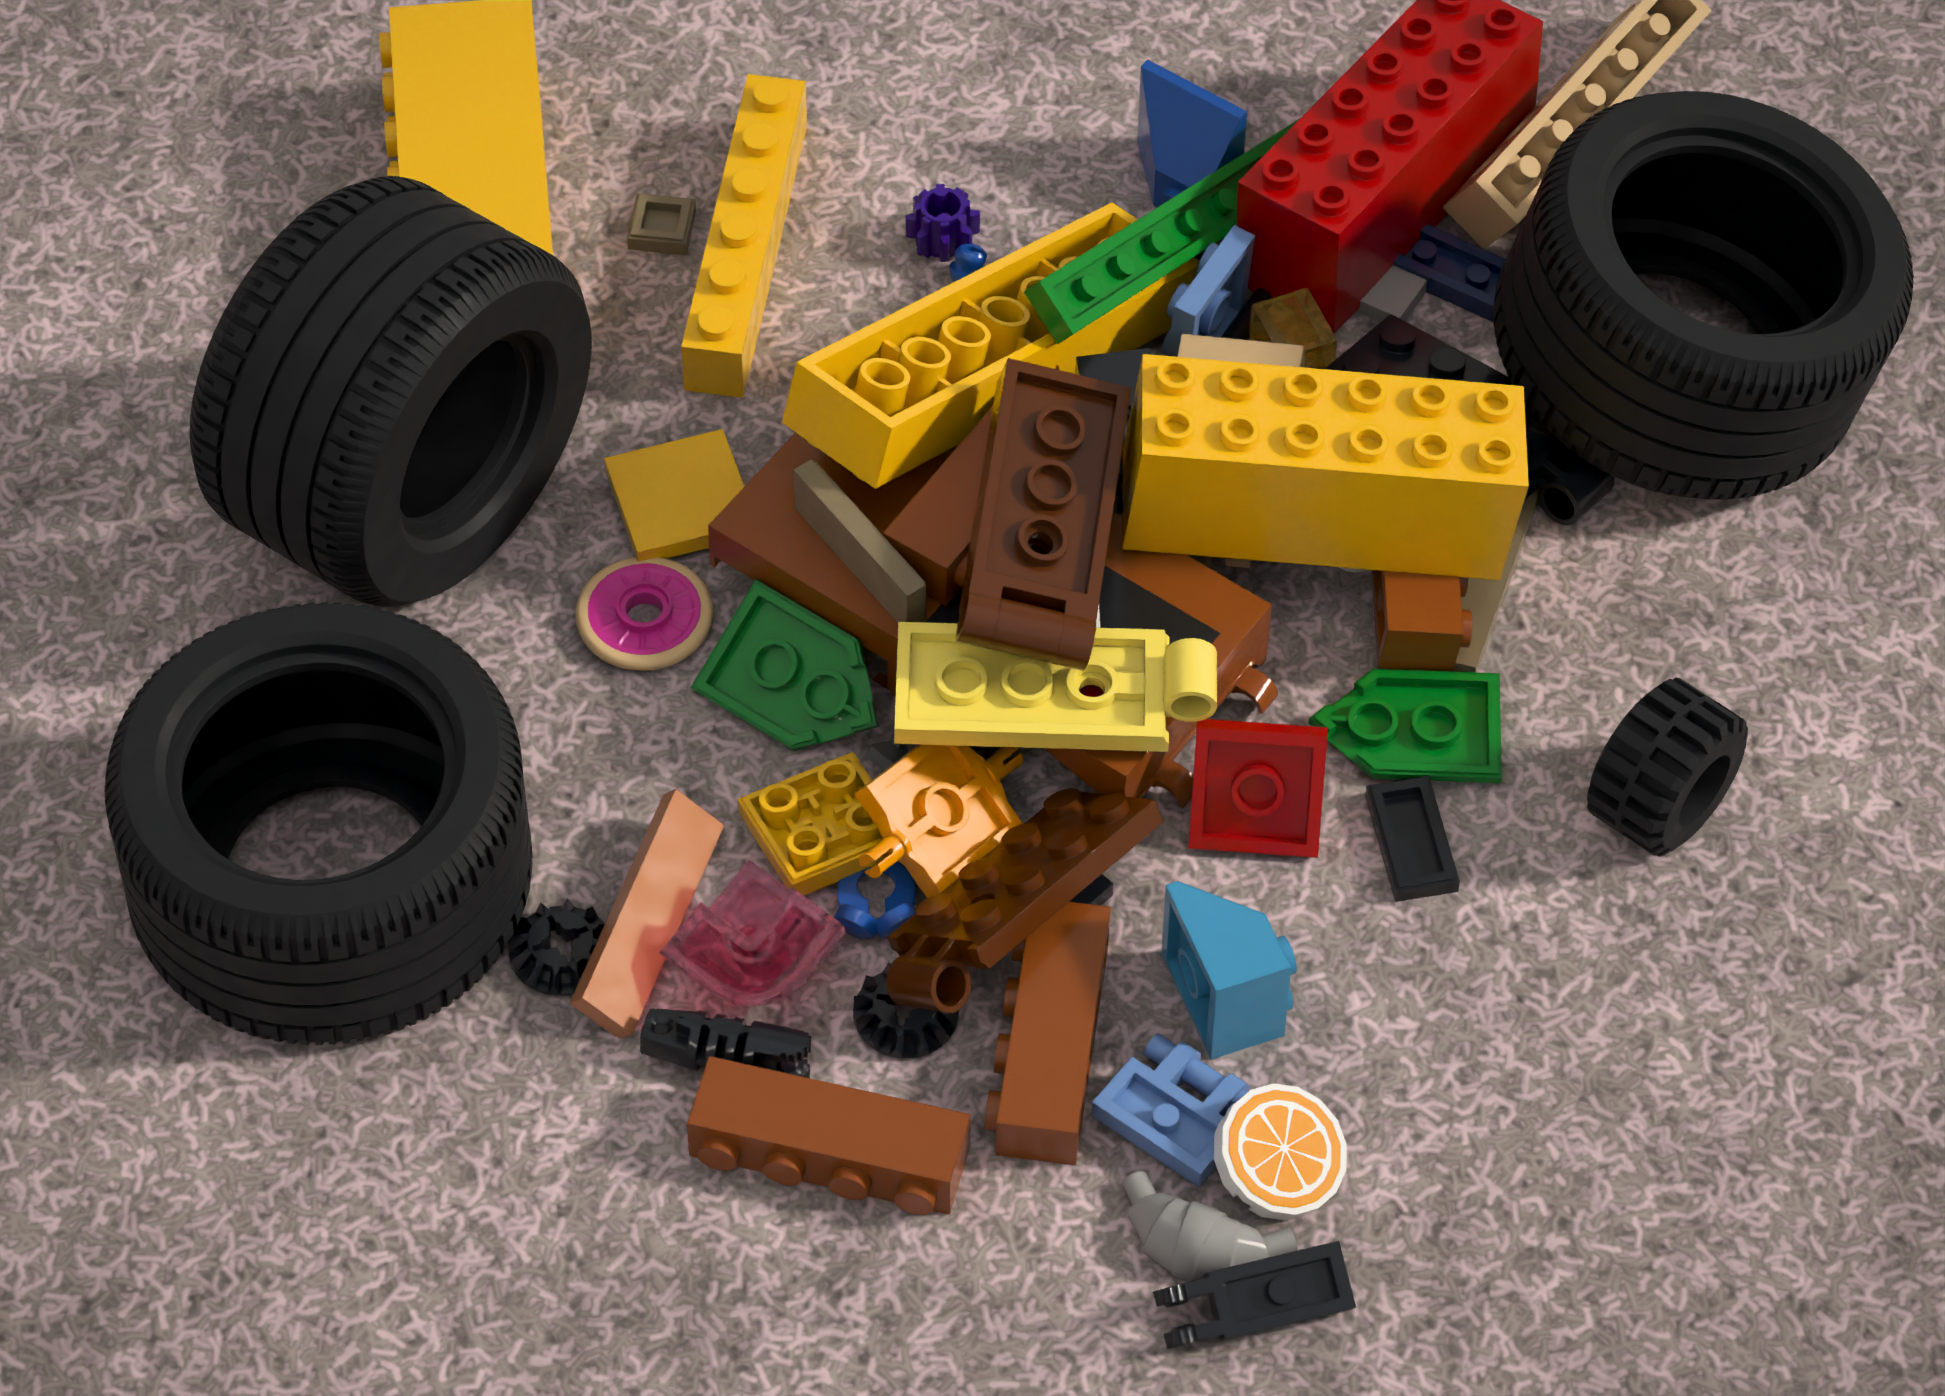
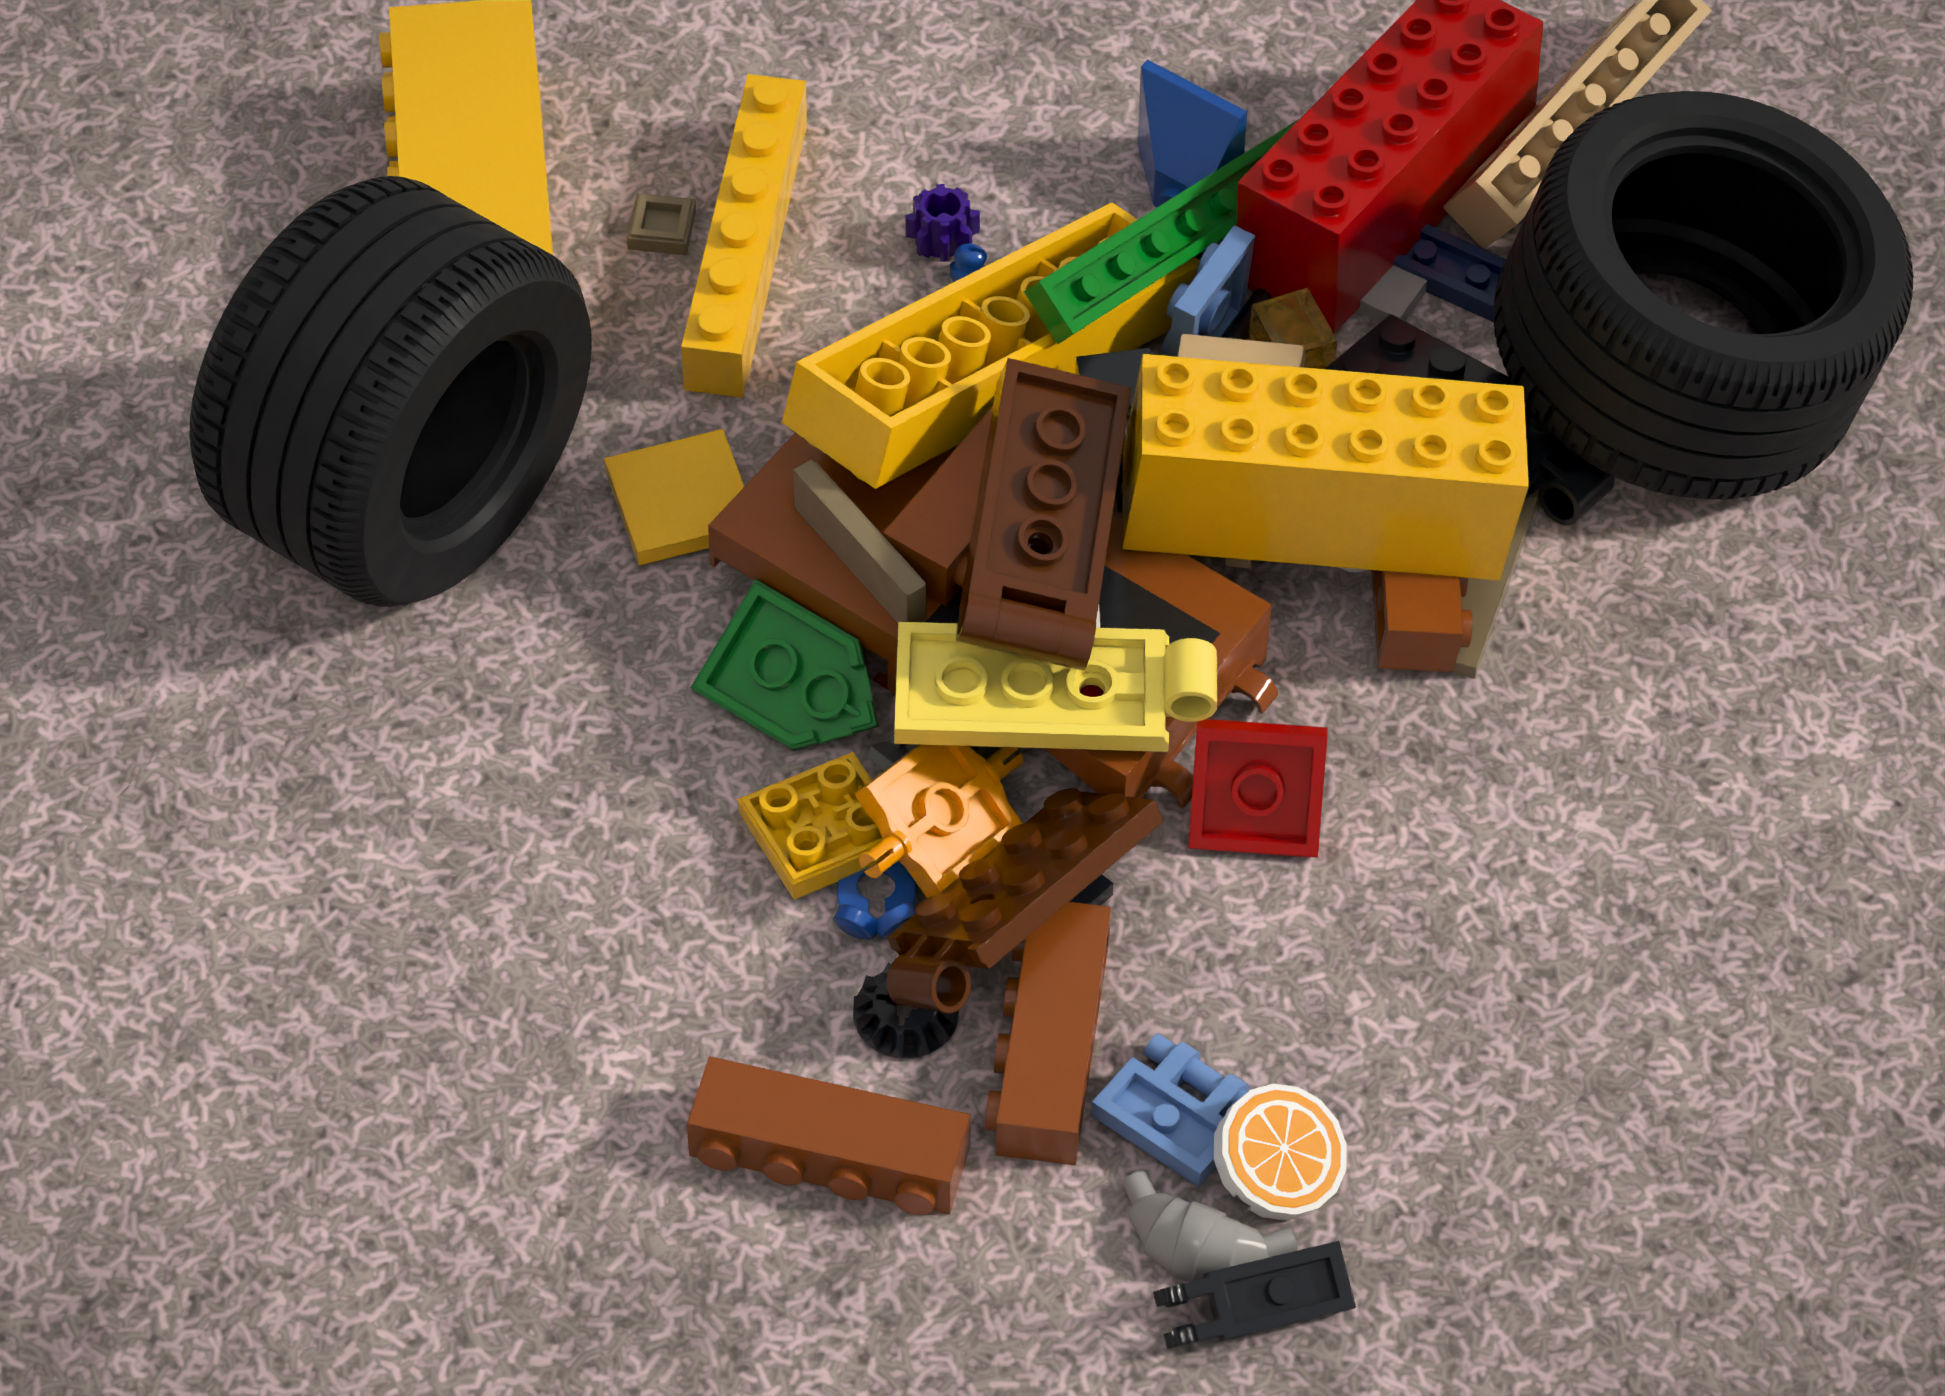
(295, 708): black tyre -> none
(543, 966): black gear -> none
(647, 914): nougat tile -> none
(649, 645): dark pink wheel -> none
(693, 1036): black hinge -> none
(754, 941): clear pink brick -> none
(1226, 968): dark azure slope -> none
(1412, 839): black tile -> none
(1419, 725): green tile -> none
(1667, 766): black tyre -> none

